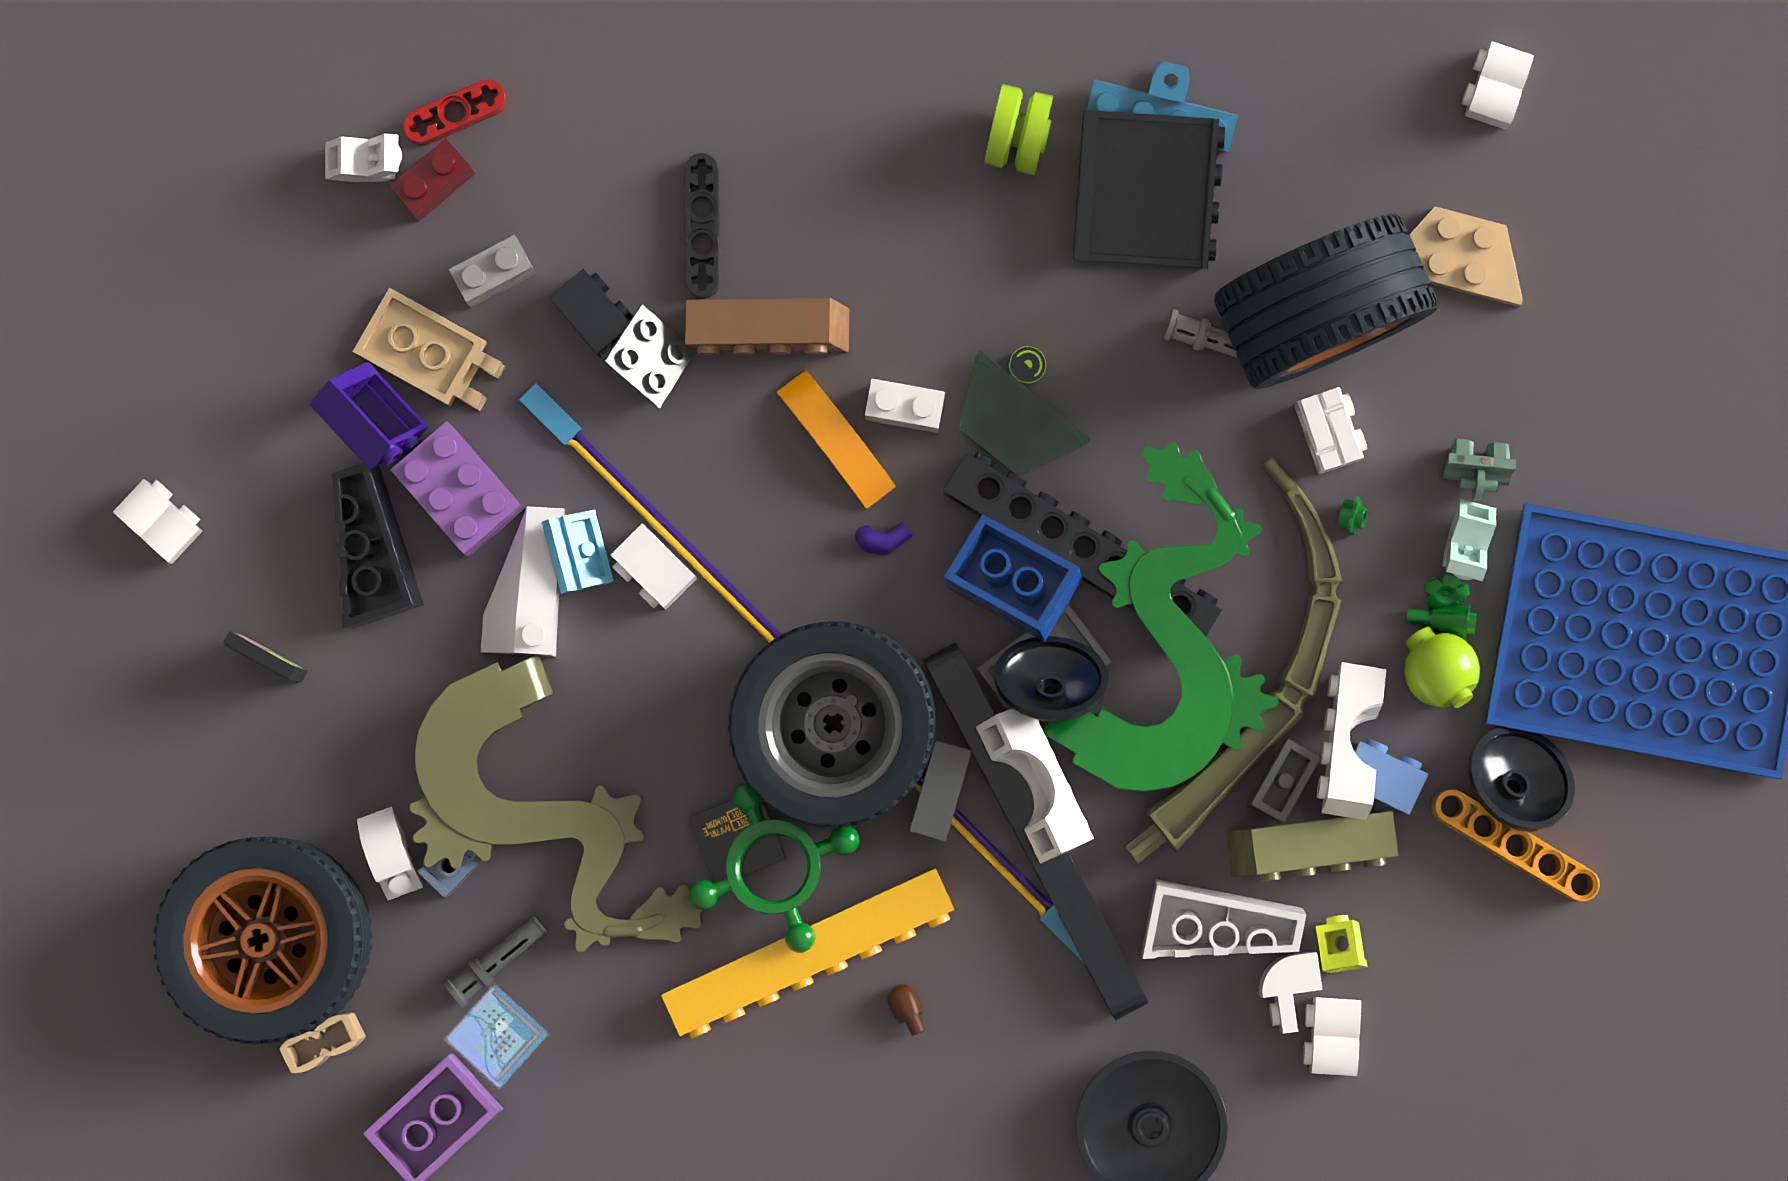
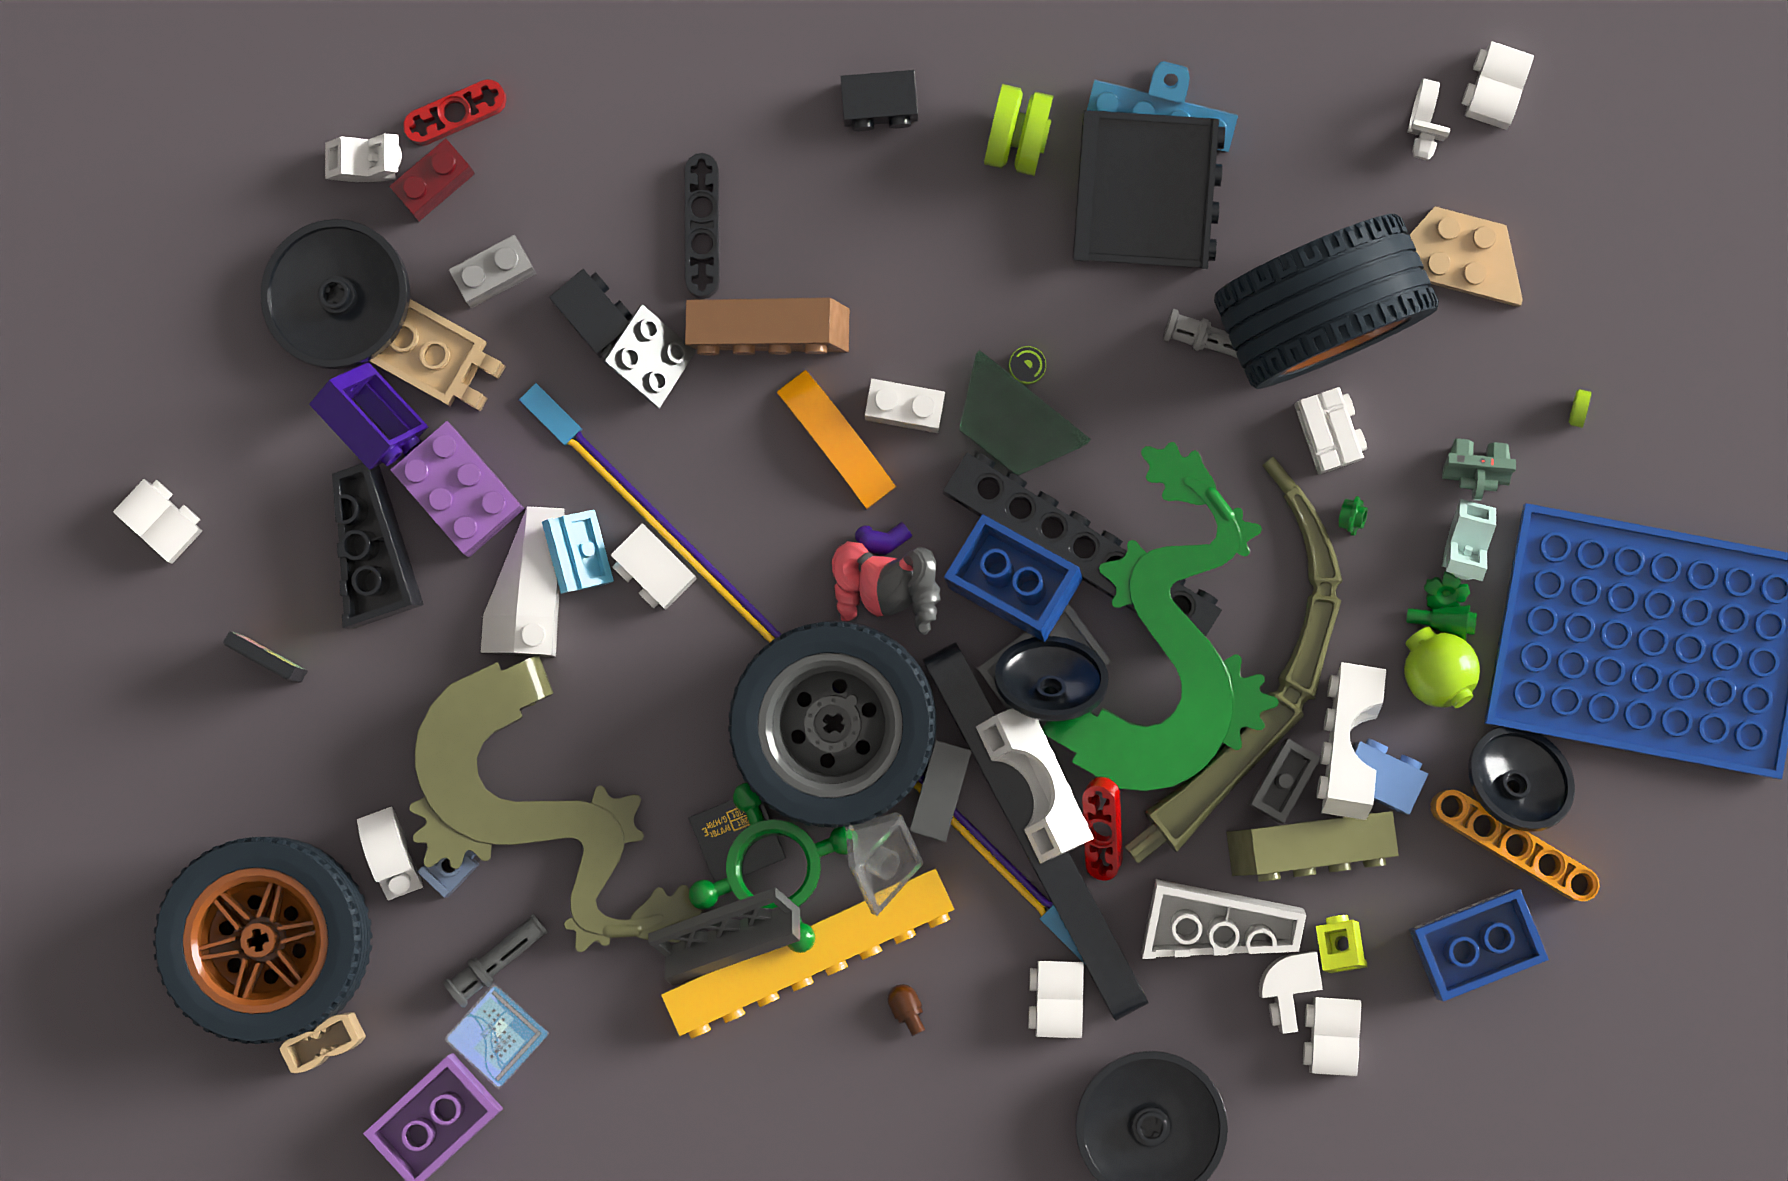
(335, 294): none -> black dish
(731, 940): none -> dark grey fence
(879, 99): none -> black brick
(881, 858): none -> clear slope
(886, 583): none -> hair
(1057, 999): none -> white brick
(1112, 817): none -> red beam
(1420, 121): none -> white piece
(1478, 944): none -> blue brick
(1579, 408): none -> lime tile

